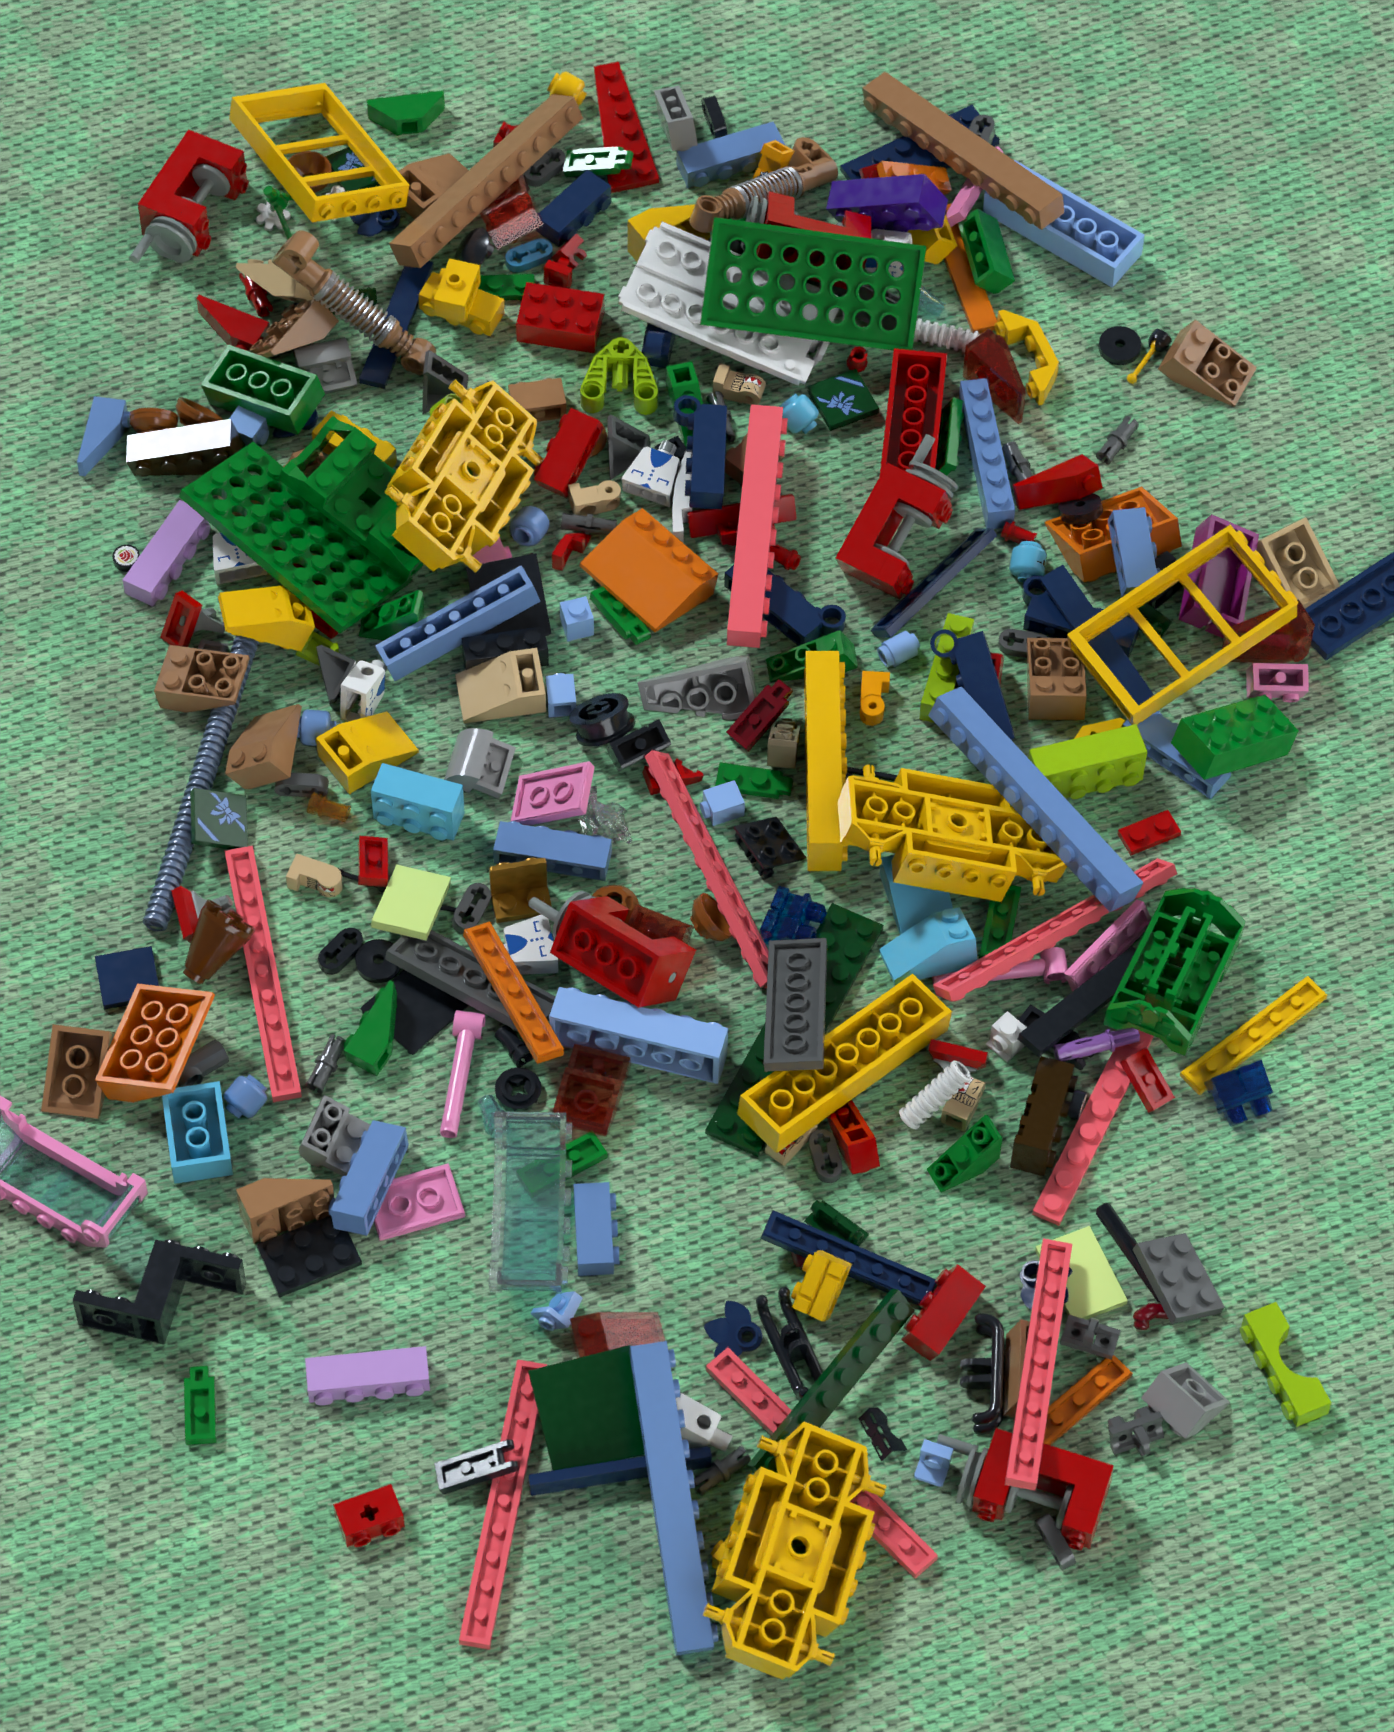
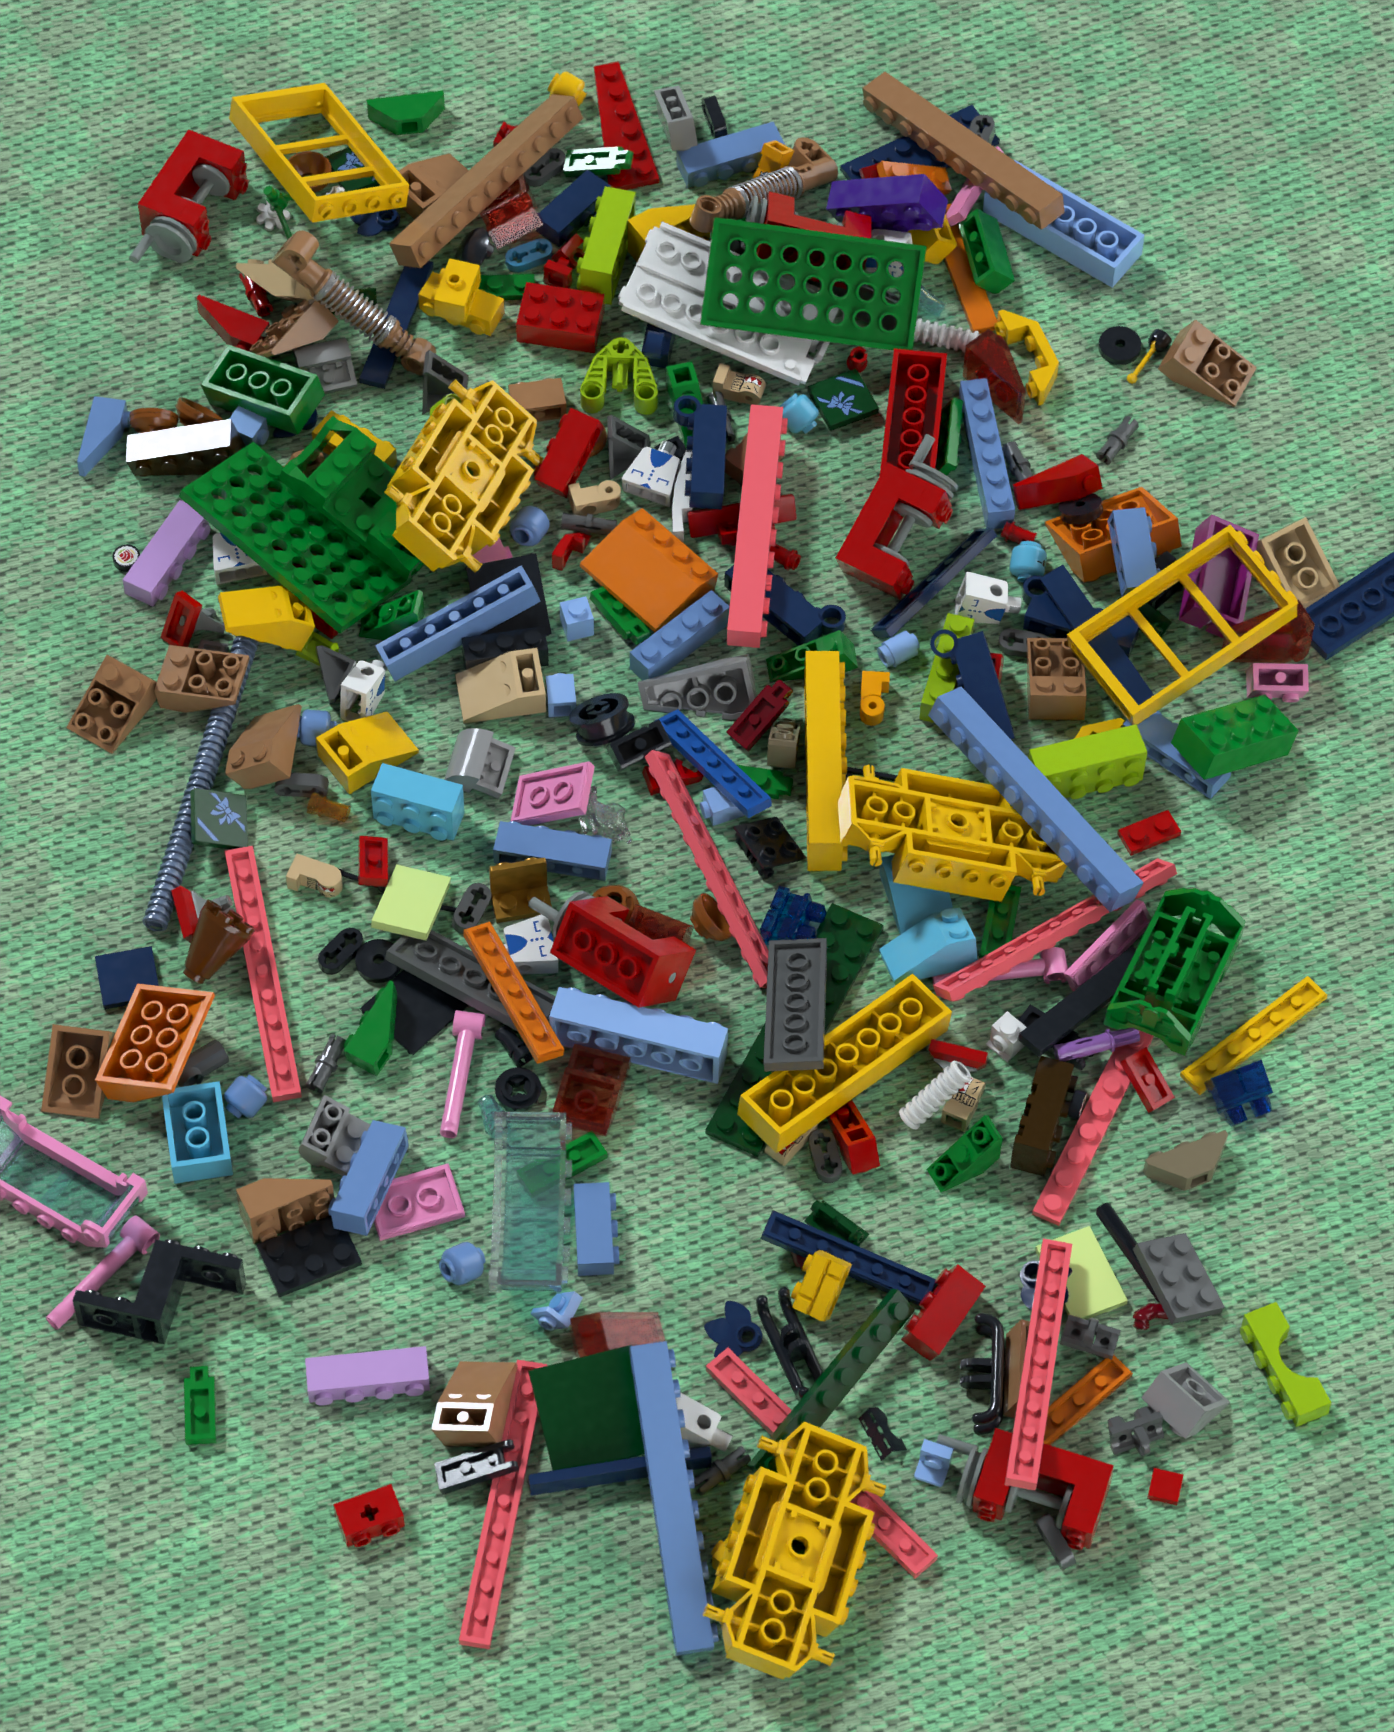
(113, 704): none -> medium nougat slope
(136, 1236): none -> bright pink piece
(462, 1263): none -> medium blue head
(475, 1404): none -> medium nougat slope
(607, 243): none -> lime brick
(680, 637): none -> medium blue brick
(715, 764): none -> blue plate
(985, 599): none -> white torso
(1165, 1486): none -> red tile
(1188, 1162): none -> dark tan slope

